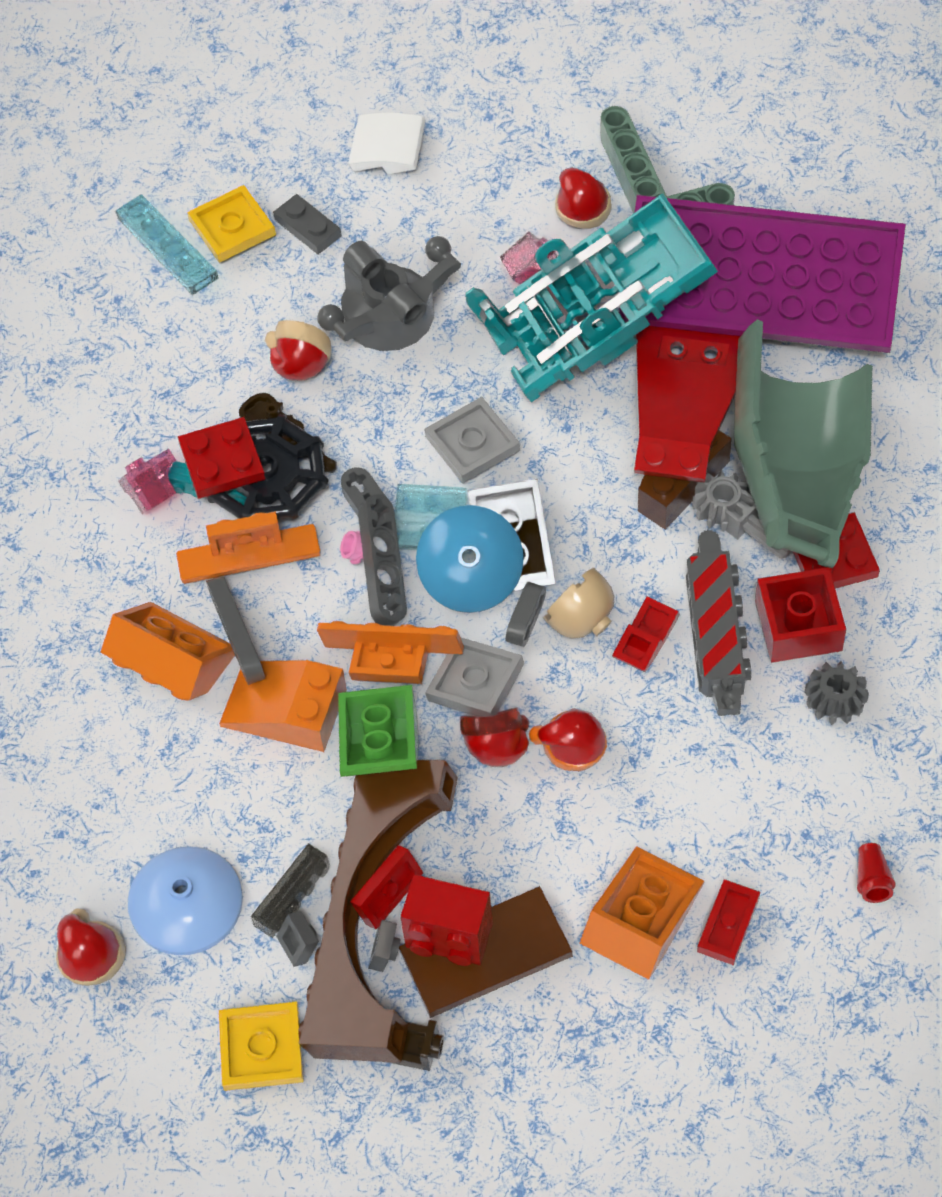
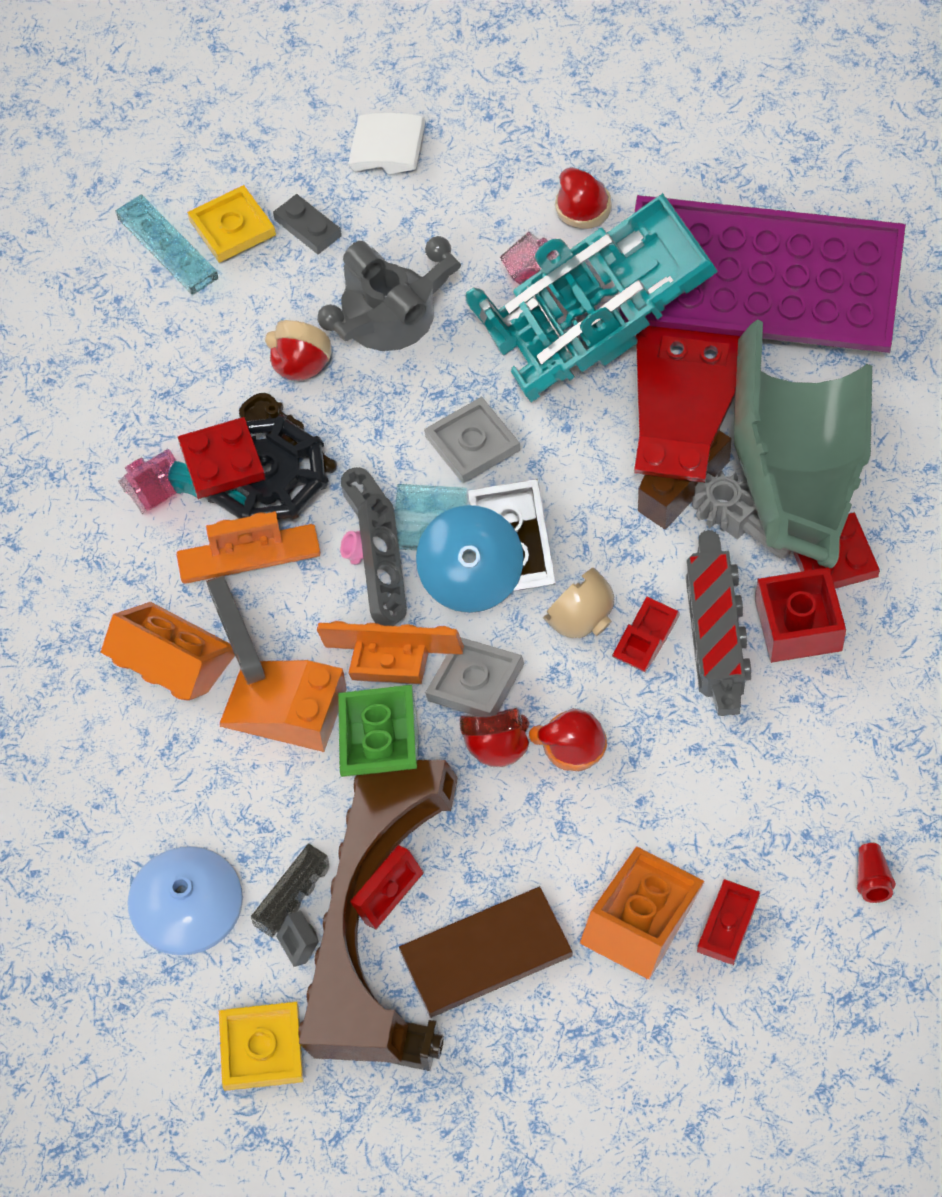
(88, 949): red piece -> none
(384, 946): dark grey plate -> none
(446, 920): red brick -> none
(525, 614): dark grey beam -> none
(635, 168): sand green beam -> none
(839, 680): dark grey gear -> none

